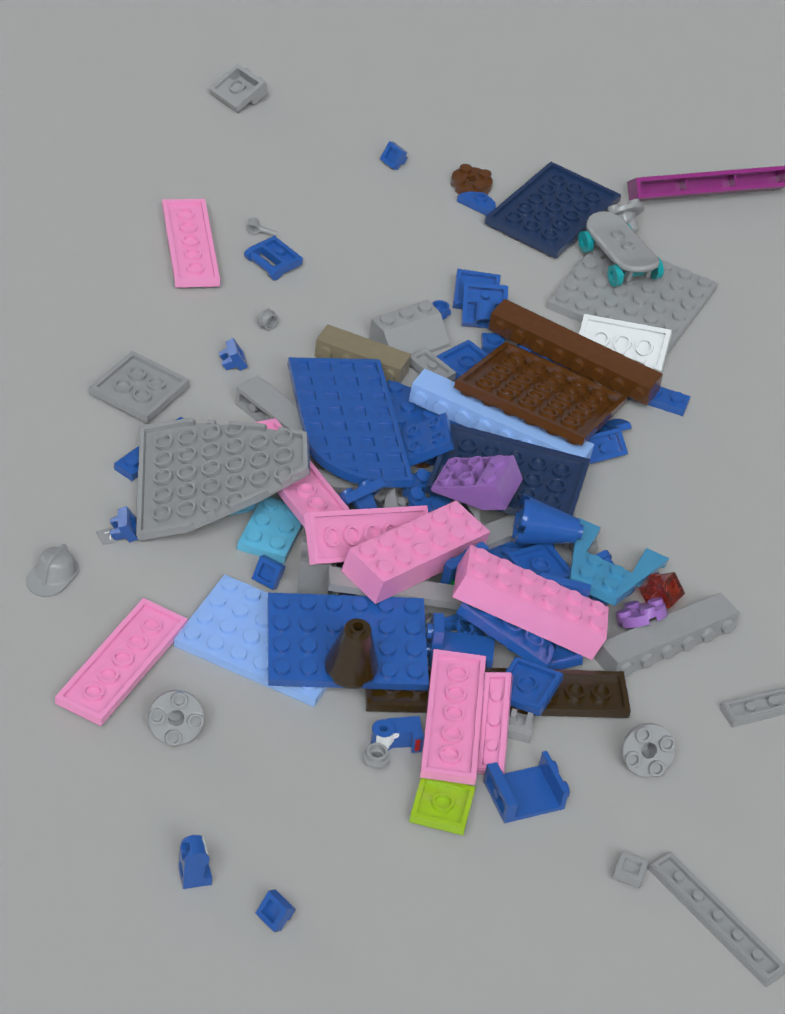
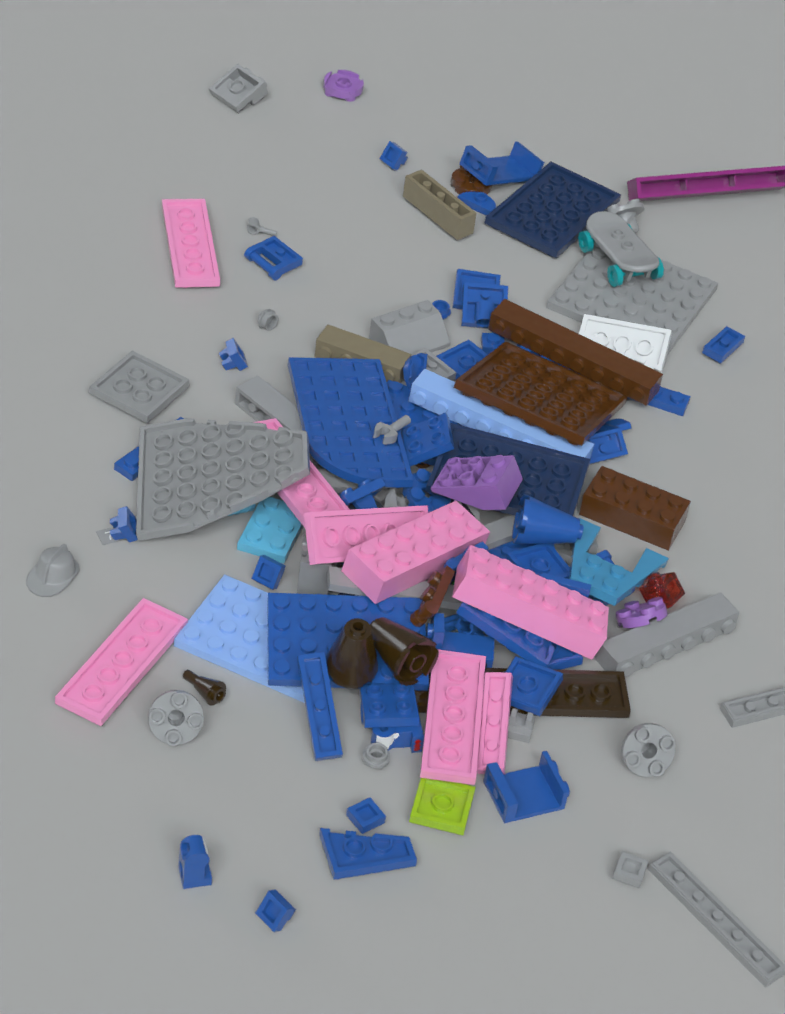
(210, 689): none -> dark brown cone
(319, 706): none -> blue plate
(343, 85): none -> medium lavender plate
(362, 855): none -> blue wing
(366, 815): none -> blue plate
(388, 705): none -> blue plate
(390, 431): none -> light grey bar
(403, 650): none -> dark brown cone
(413, 367): none -> blue plate
(432, 596): none -> reddish brown plate
(439, 204): none -> dark tan brick
(517, 167): none -> blue panel
(634, 508): none -> reddish brown brick
(723, 344): none -> blue plate

